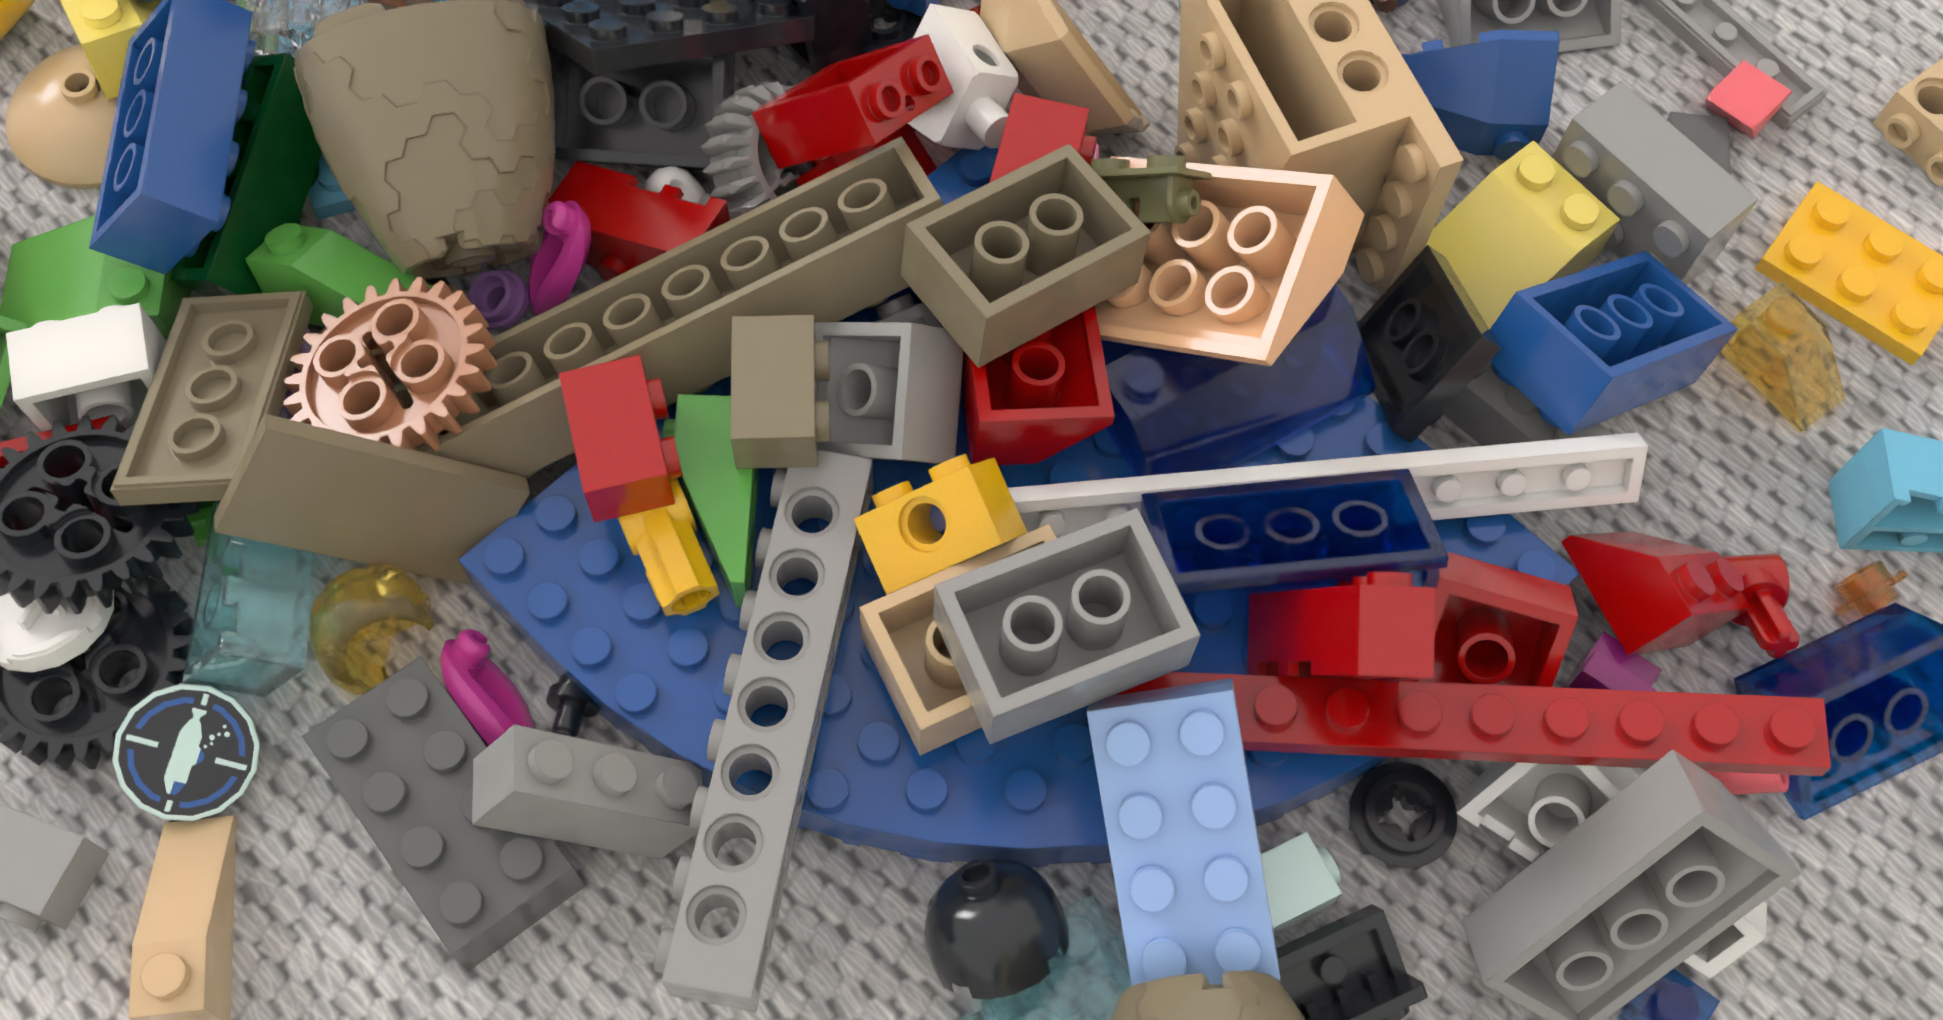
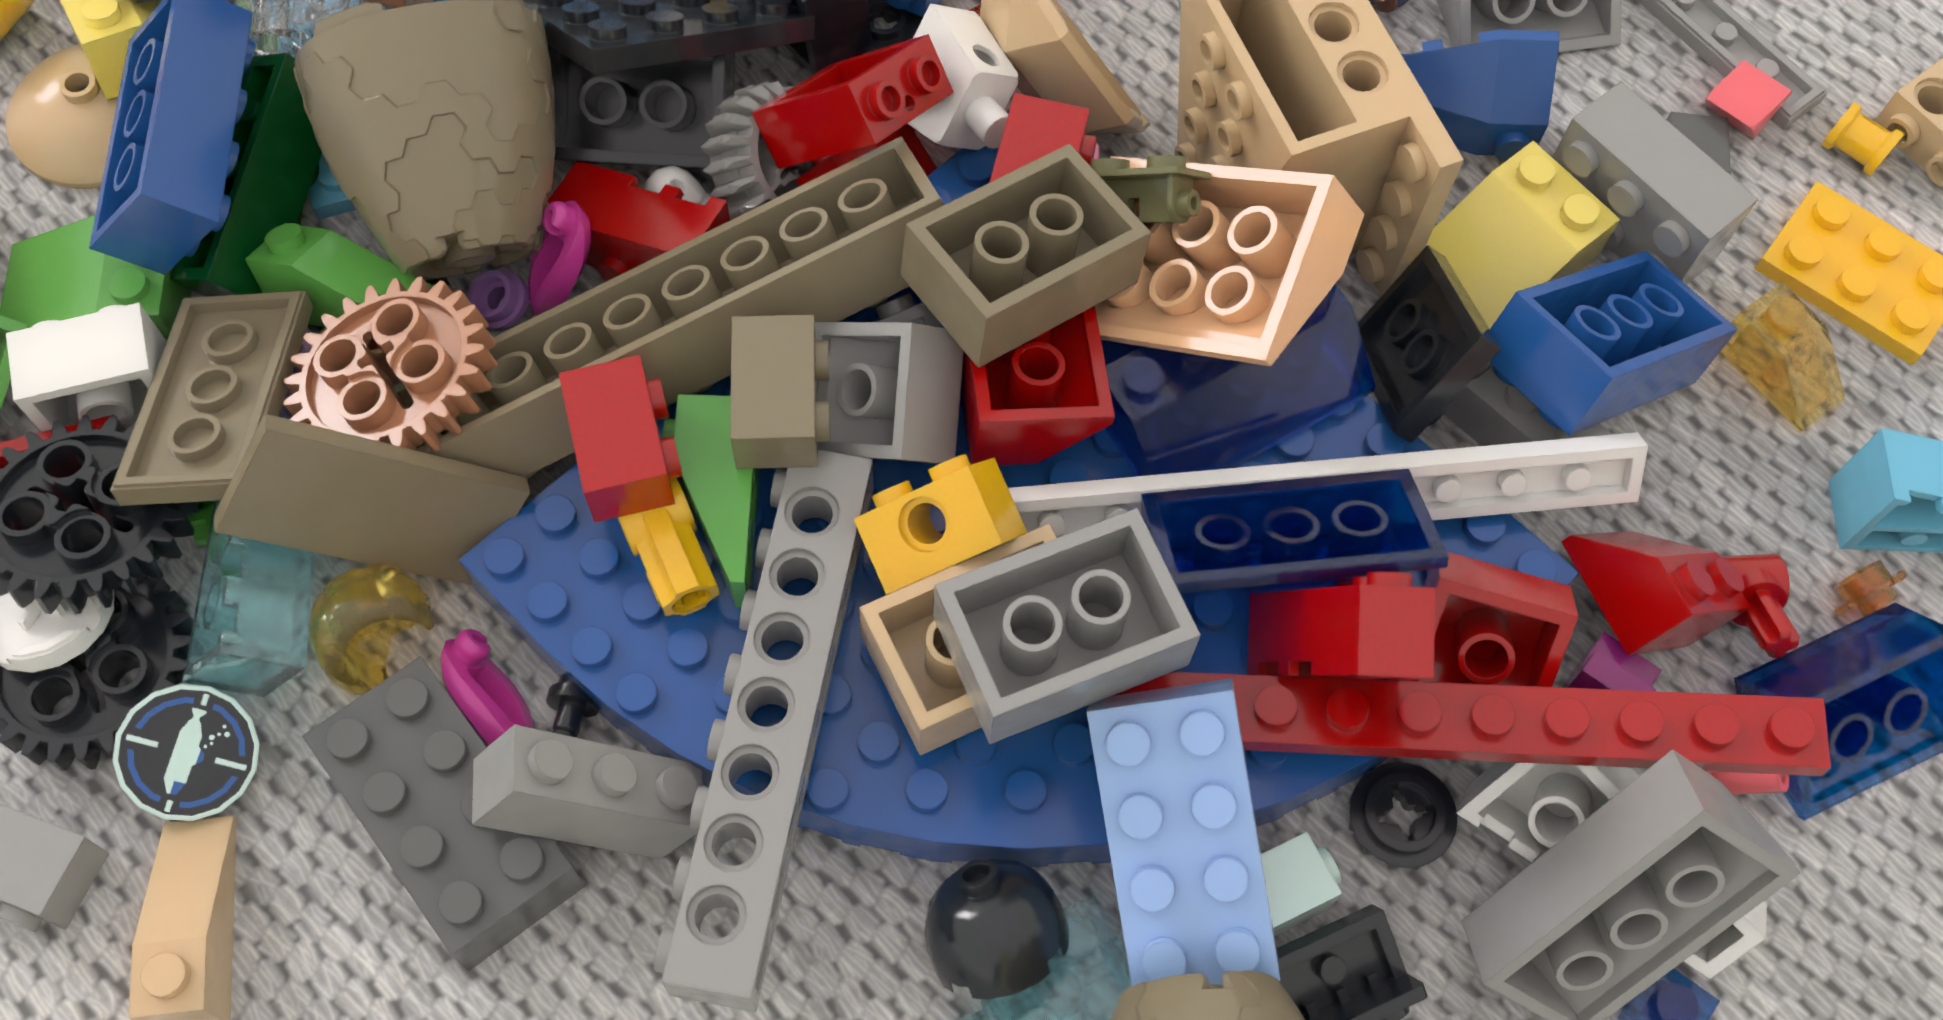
(1862, 139): none -> yellow bush

